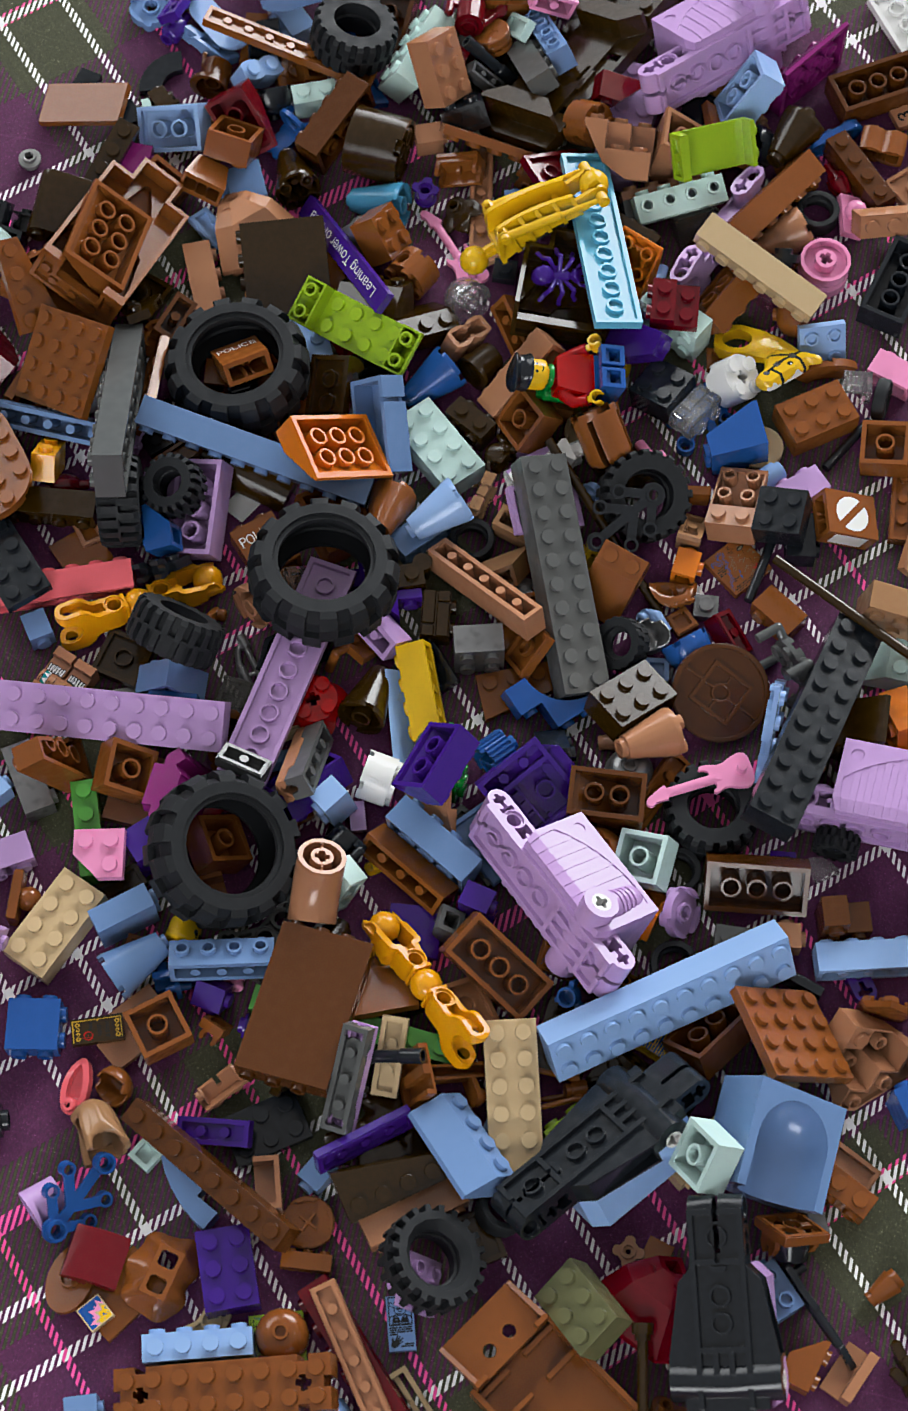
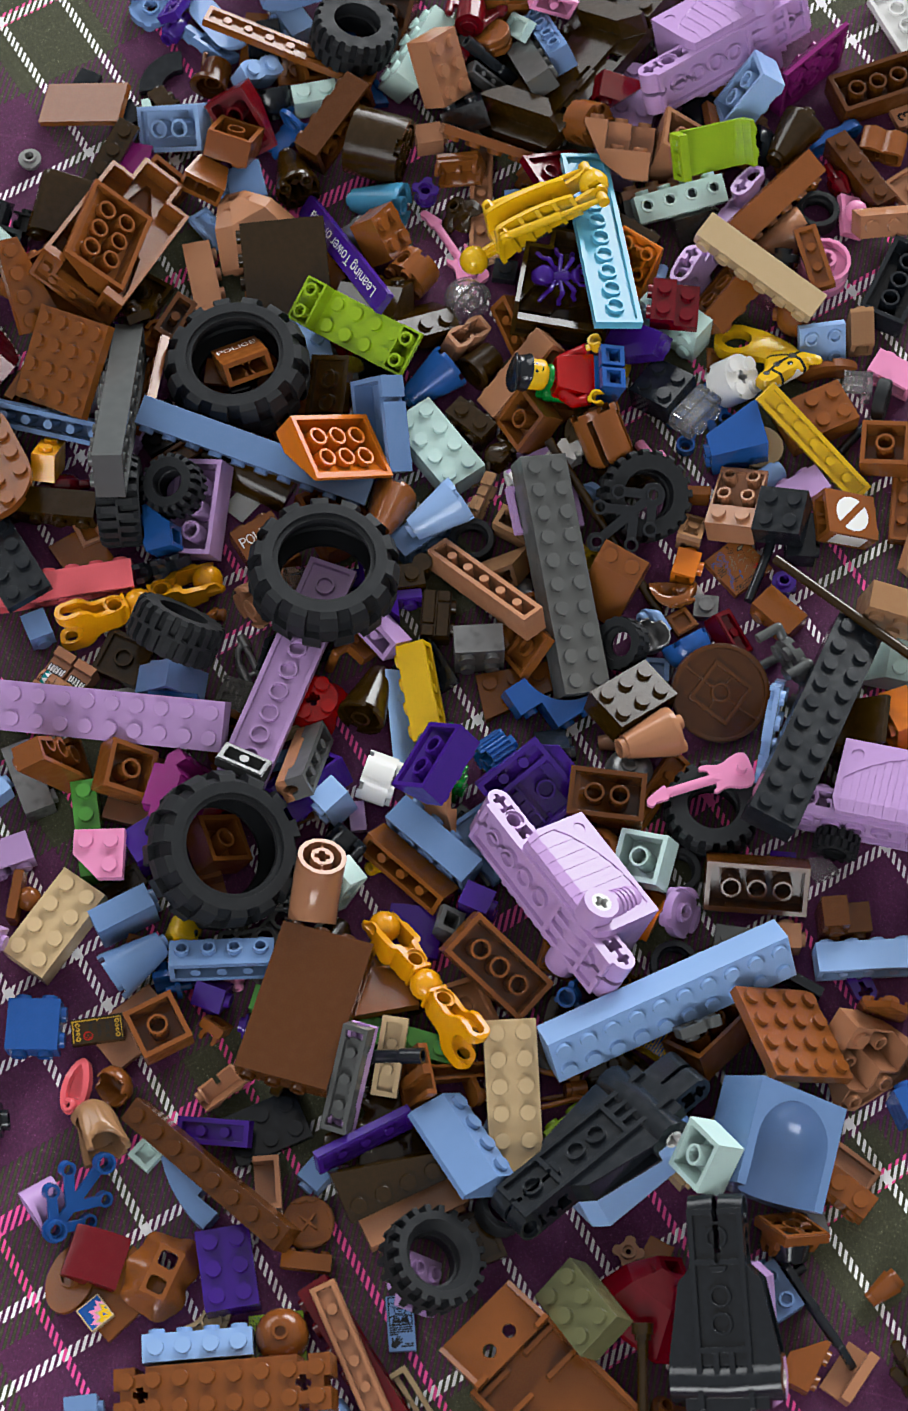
(692, 1029): none -> dark grey plate
(784, 583): none -> dark purple brick
(811, 441): none -> yellow plate
(814, 257): none -> dark orange plate
(860, 331): none -> medium nougat slope

